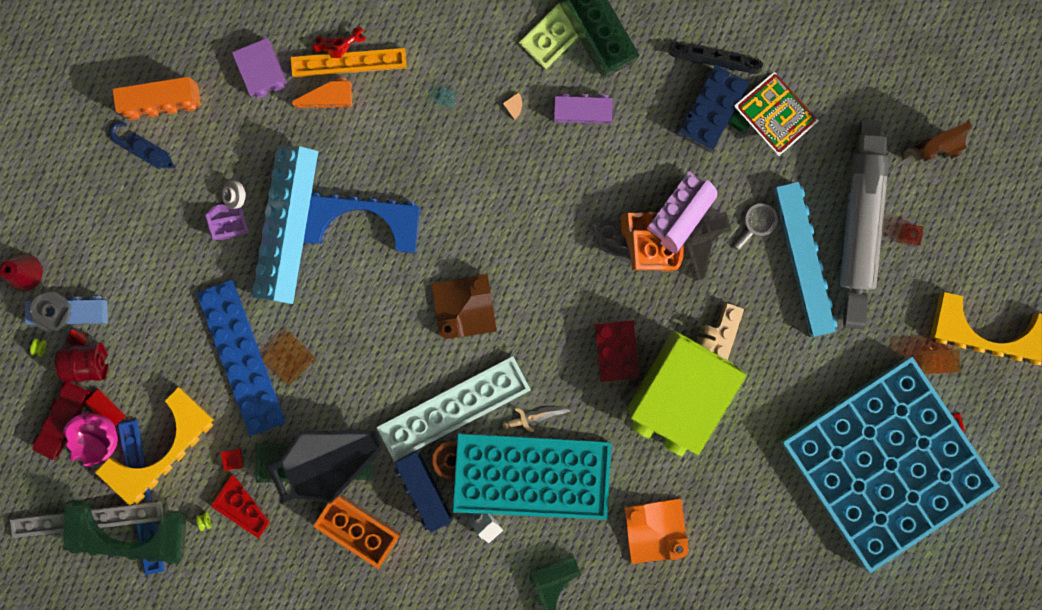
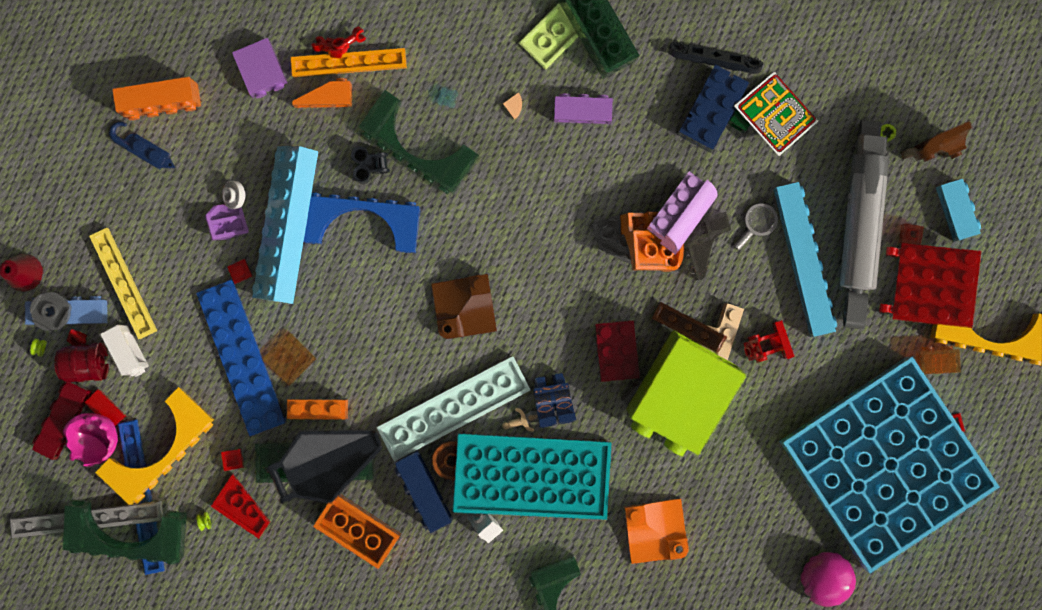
(123, 283): none -> light yellow plate
(125, 351): none -> white window
(240, 271): none -> red plate
(317, 409): none -> orange brick
(370, 163): none -> black piece
(381, 127): none -> clear green arch
(554, 395): none -> dark blue hips
(689, 327): none -> reddish brown plate
(778, 340): none -> red tile
(828, 579): none -> dark pink piece
(893, 131): none -> lime bush
(935, 285): none -> red plate
(958, 210): none -> medium azure brick

